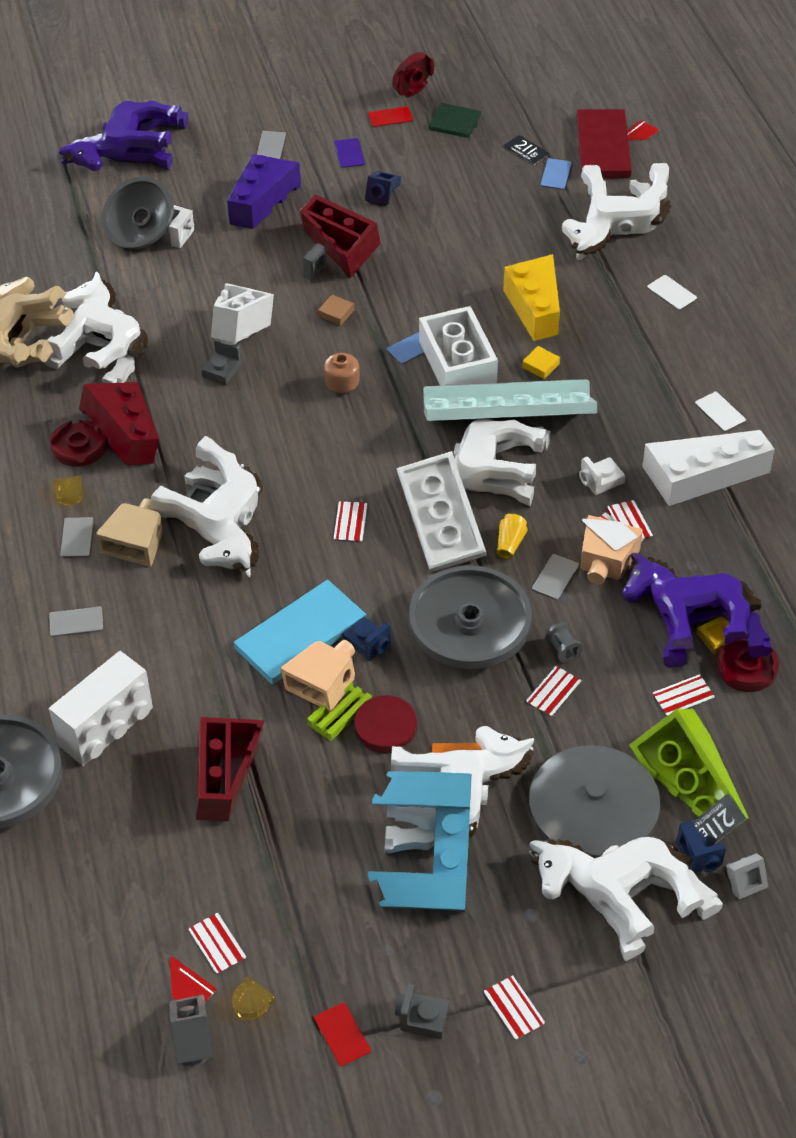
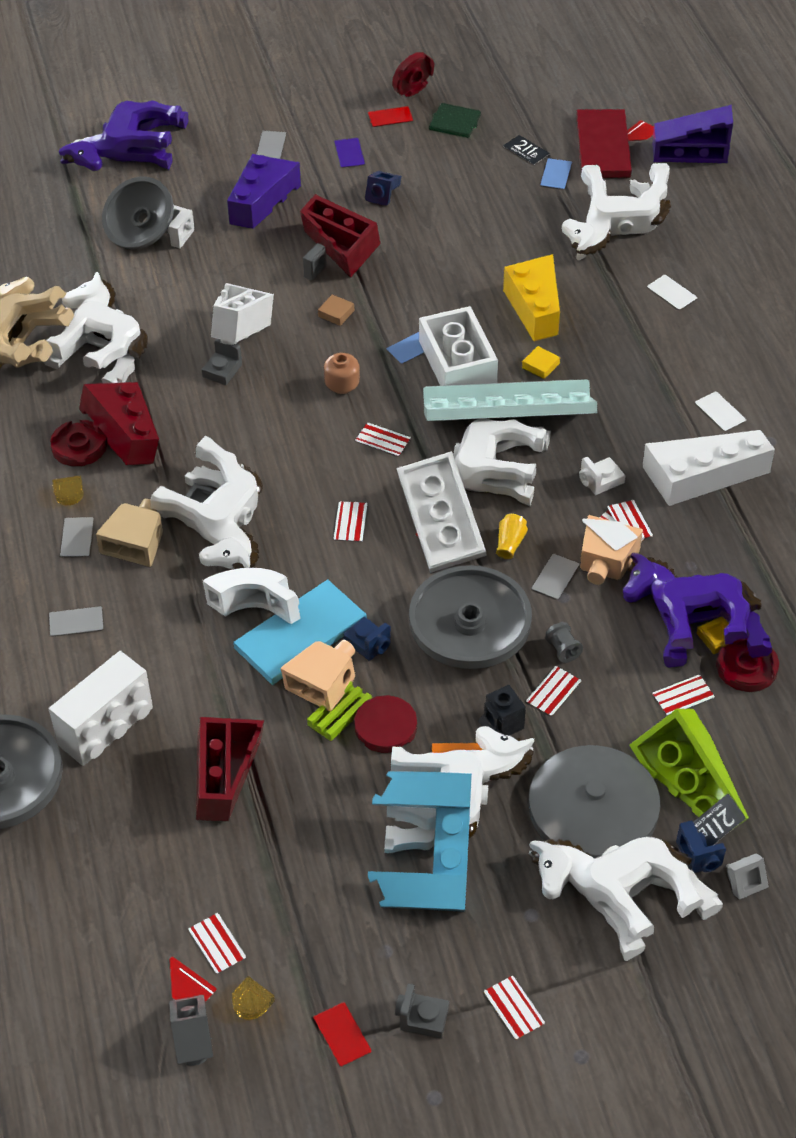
(252, 588): none -> white arch
(383, 439): none -> sticker
(504, 711): none -> black window
(694, 137): none -> dark purple wedge

